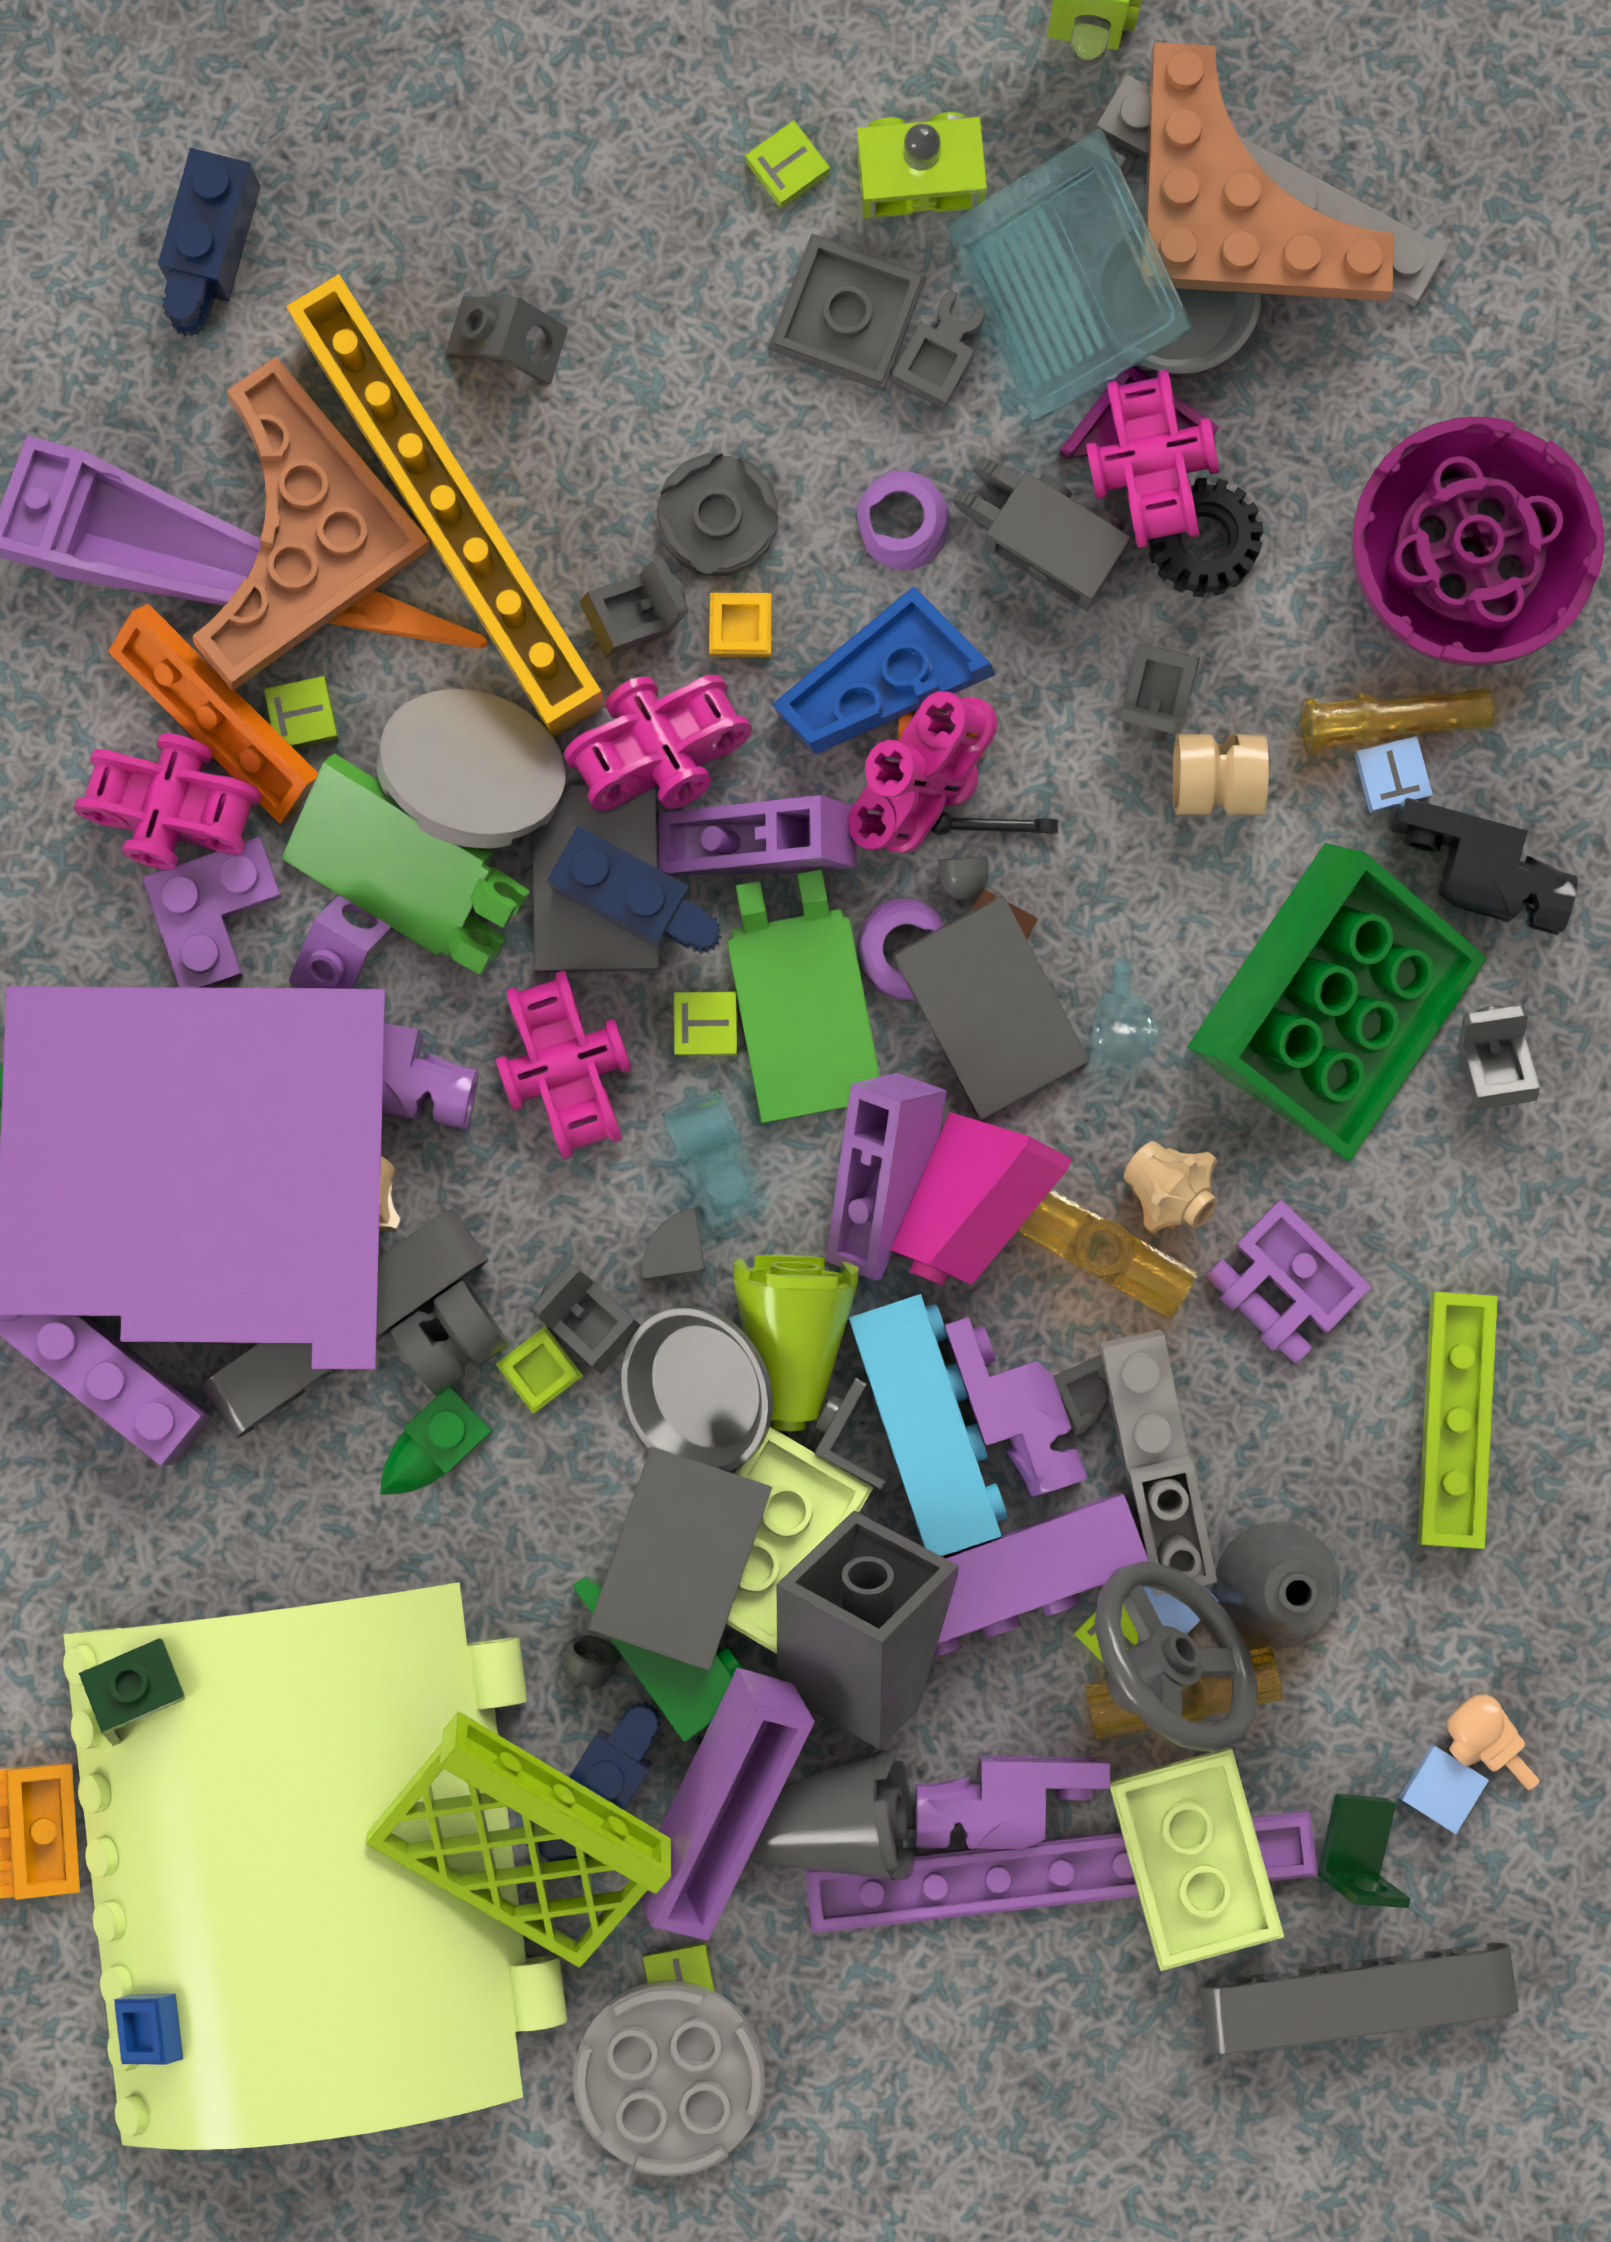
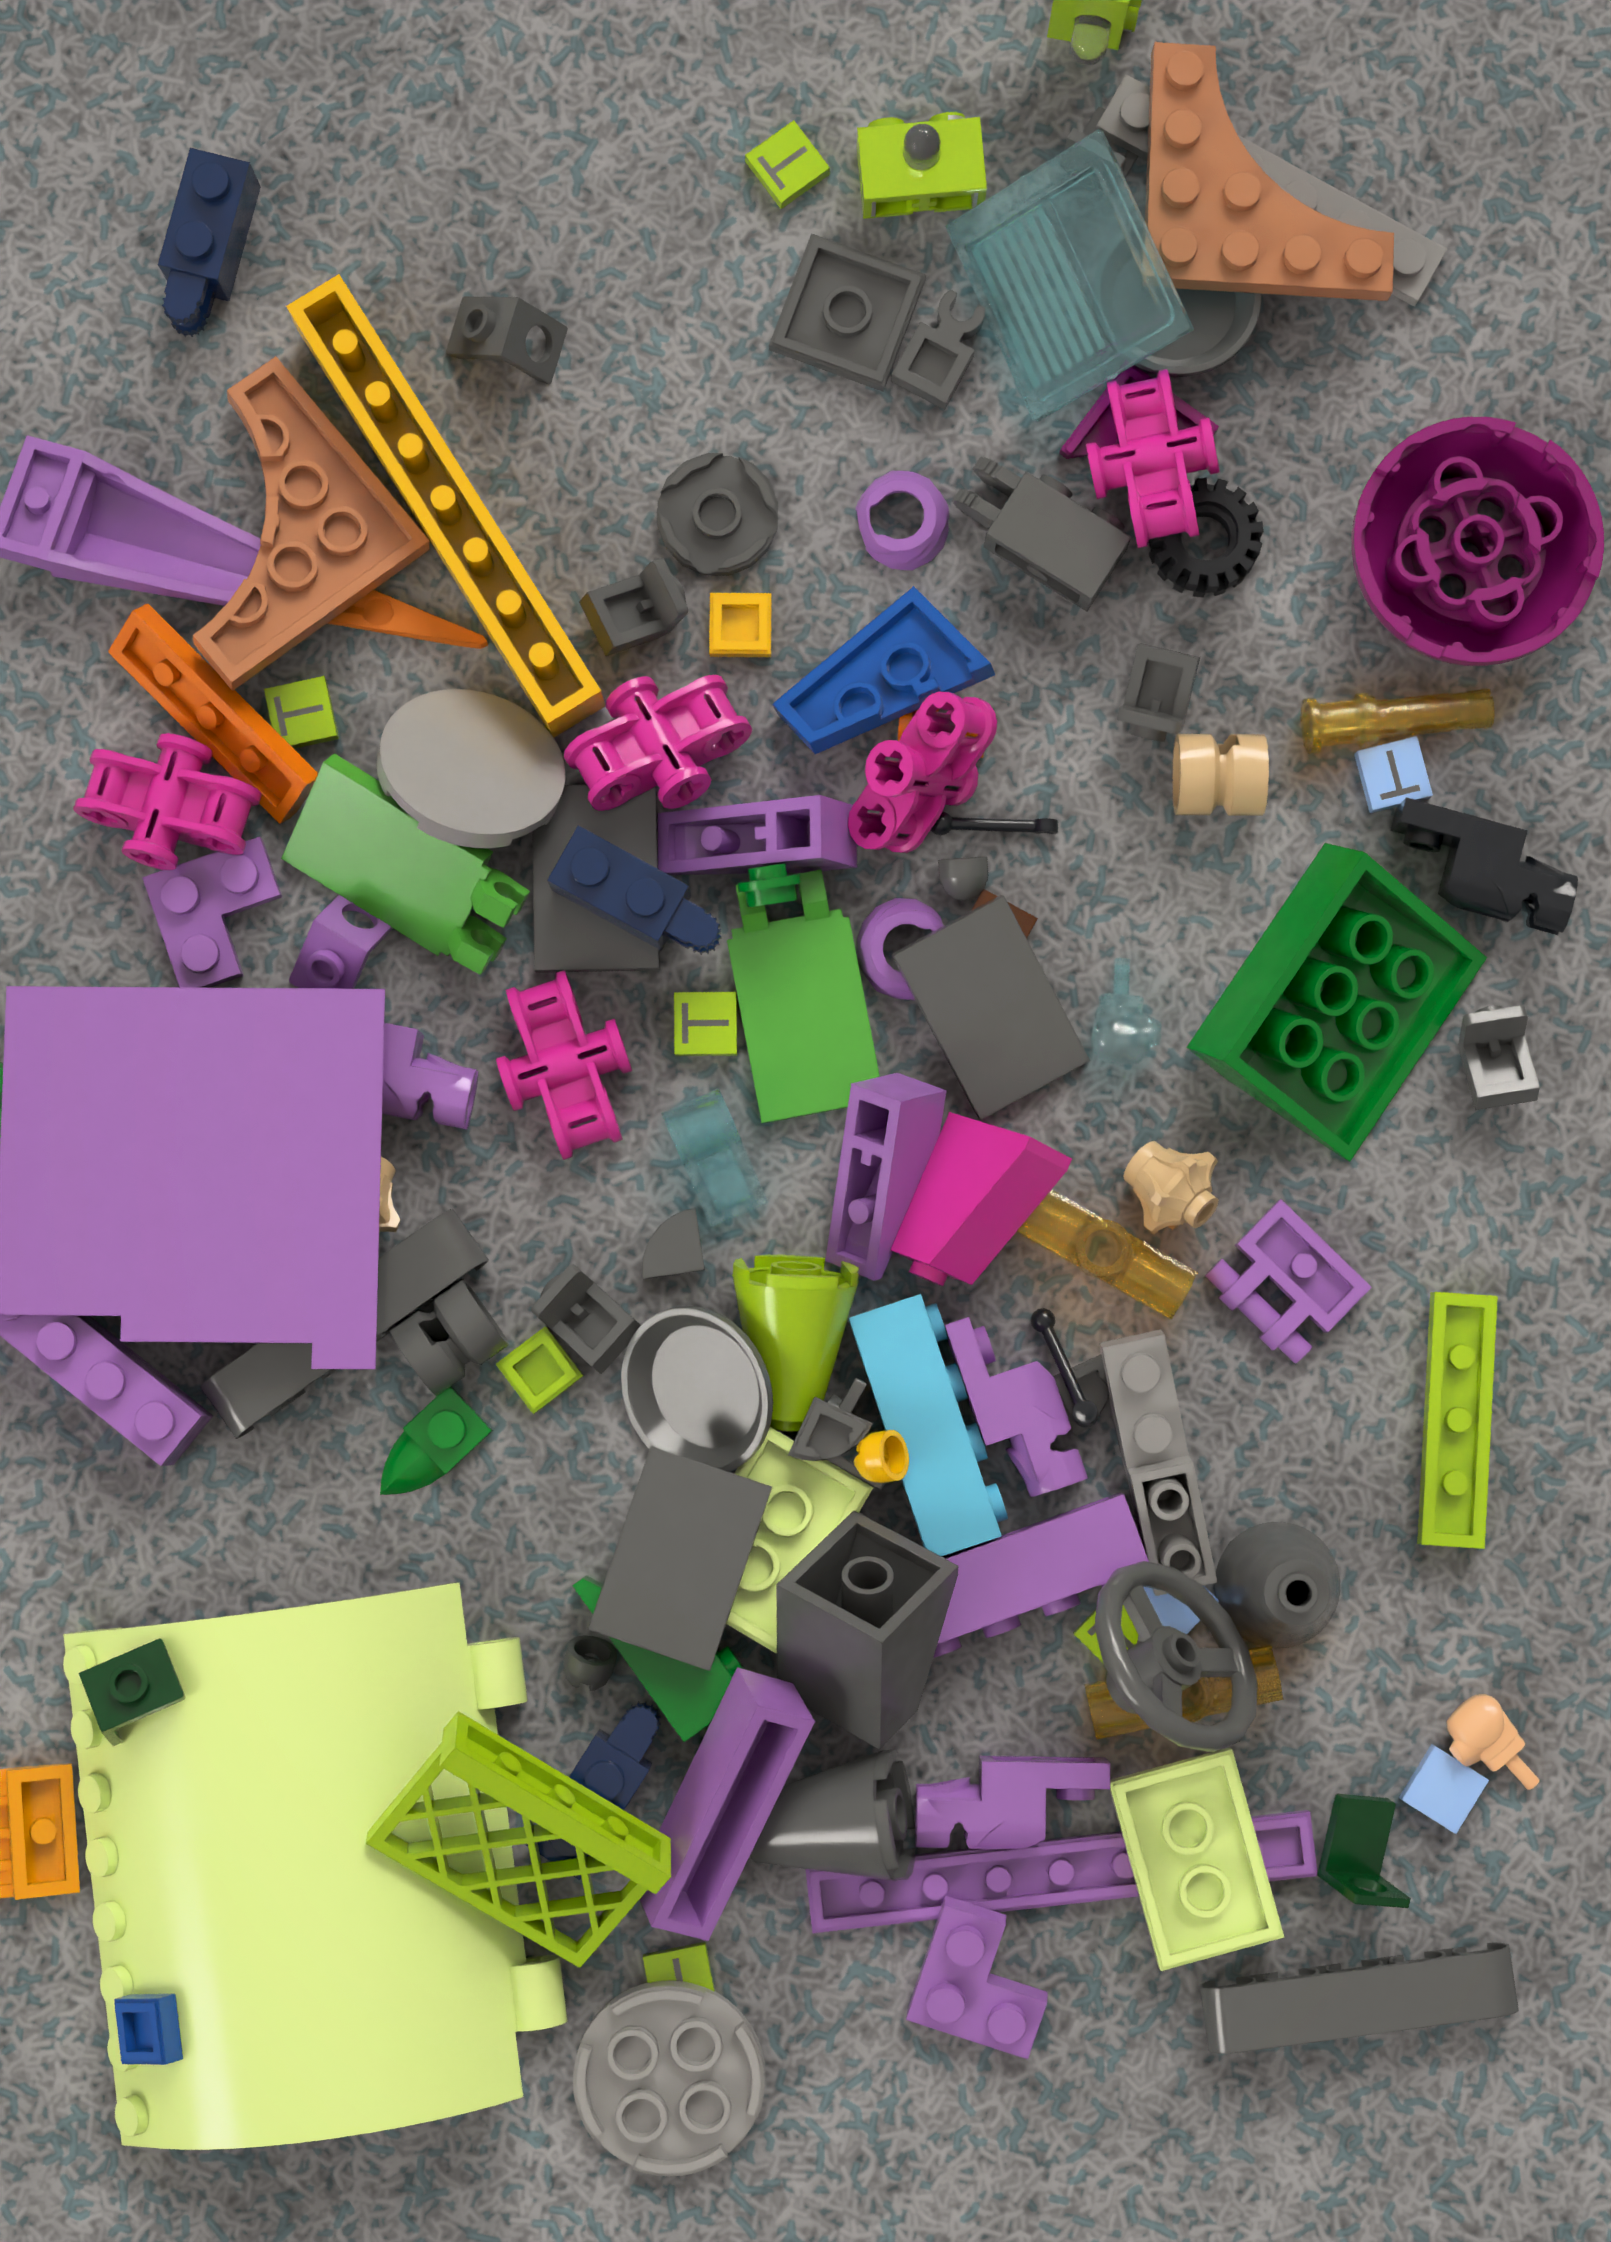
(769, 885): none -> green plate
(827, 1432): none -> dark grey tile
(882, 1457): none -> yellow hinge
(961, 1994): none -> medium lavender plate
(1084, 1411): none -> black hinge

